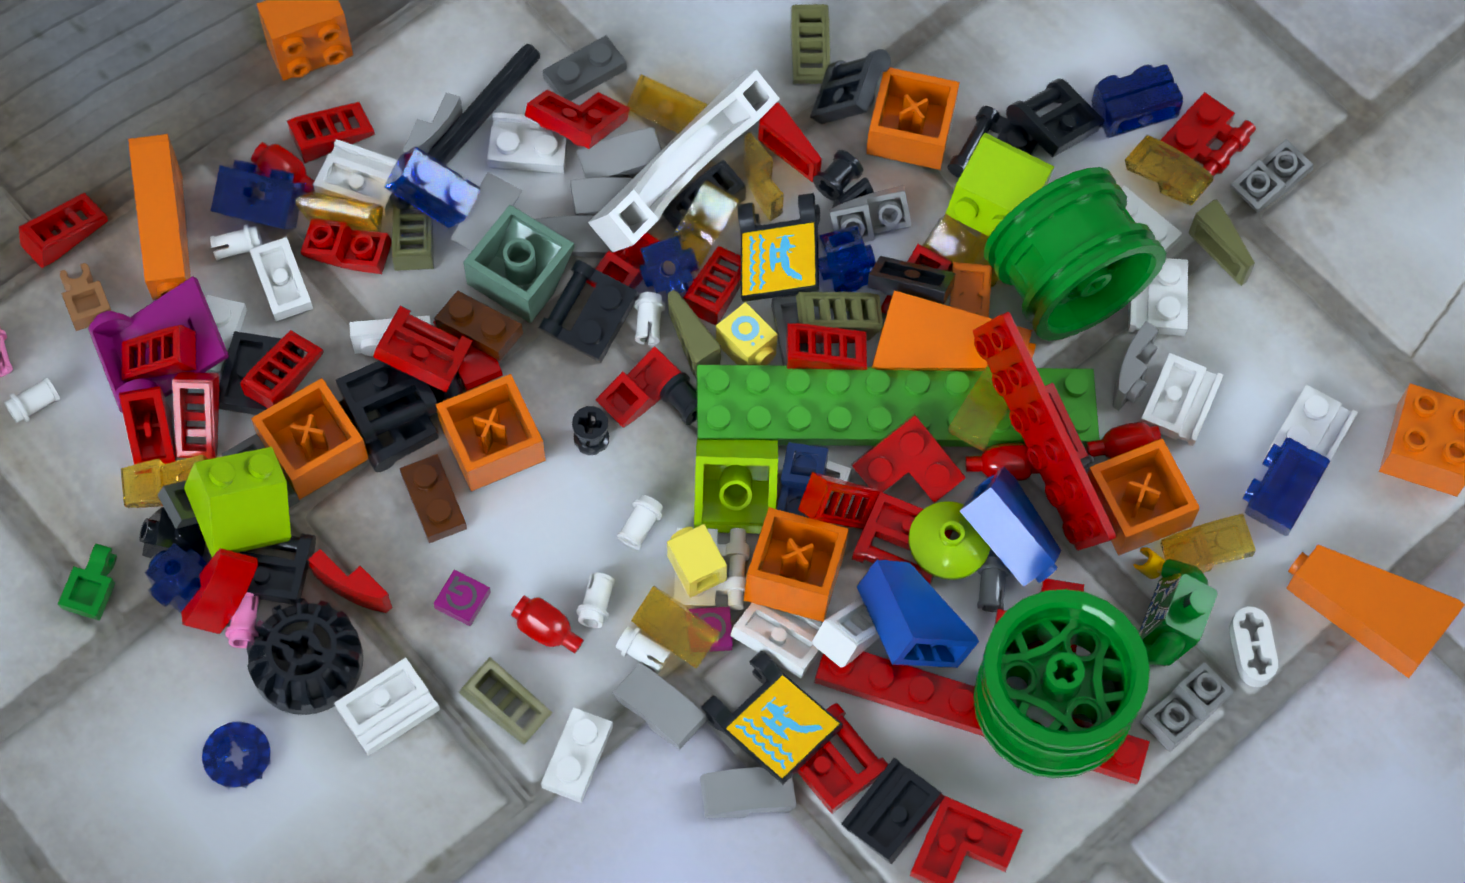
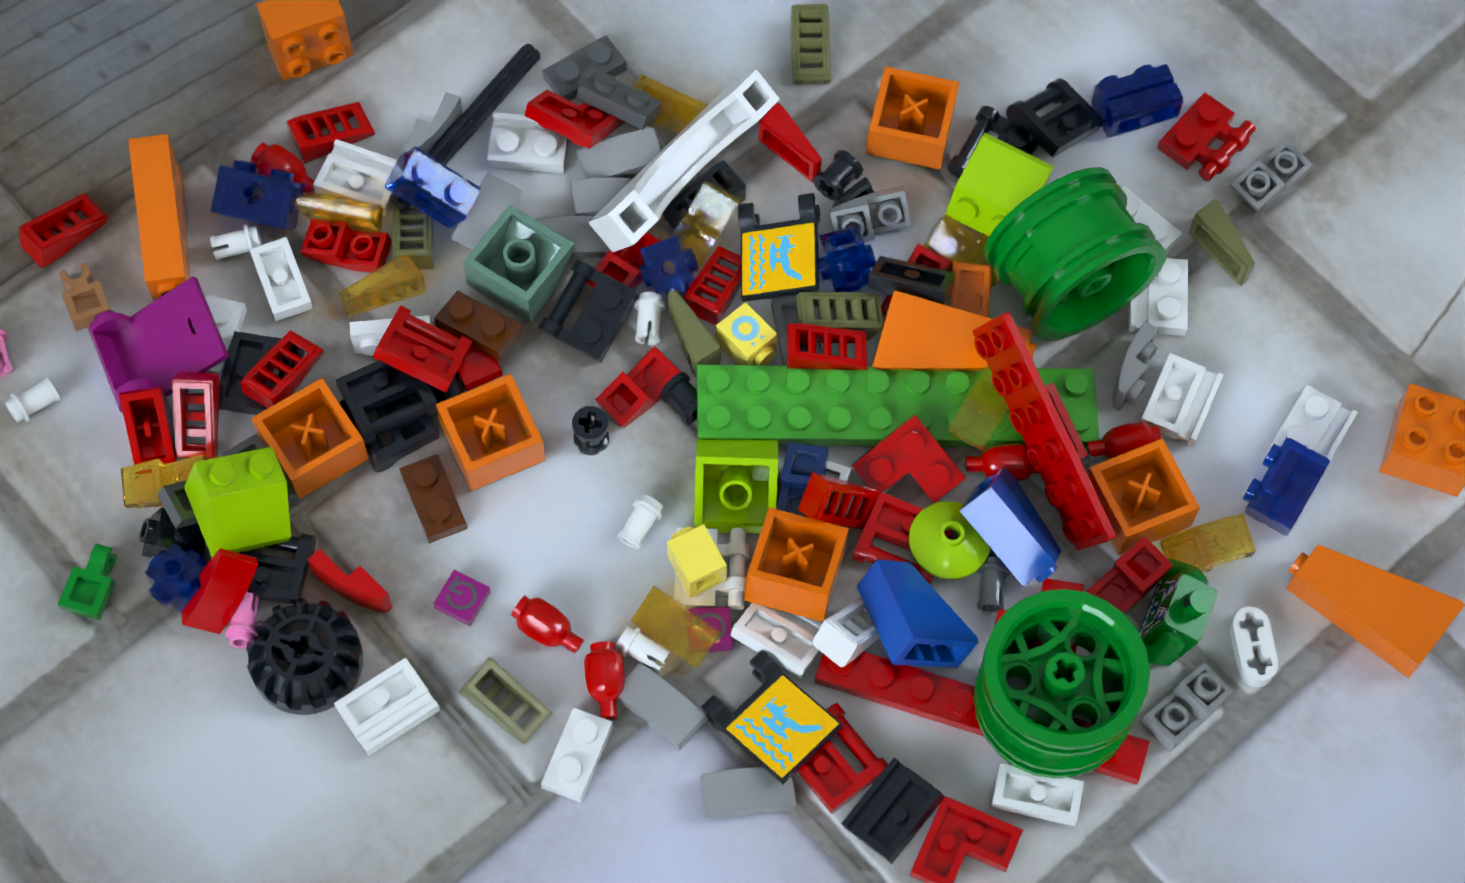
(182, 359): red slope -> none
(219, 747): clear blue gear -> none
(385, 286): none -> clear yellow slope
(593, 610): white pin -> none
(605, 676): none -> red plant
(619, 100): none -> dark grey plate
(759, 170): clear yellow slope -> none
(849, 87): black plate -> none
(1037, 796): none -> white plate
(1132, 576): none -> red slope
(1172, 170): clear yellow slope -> none

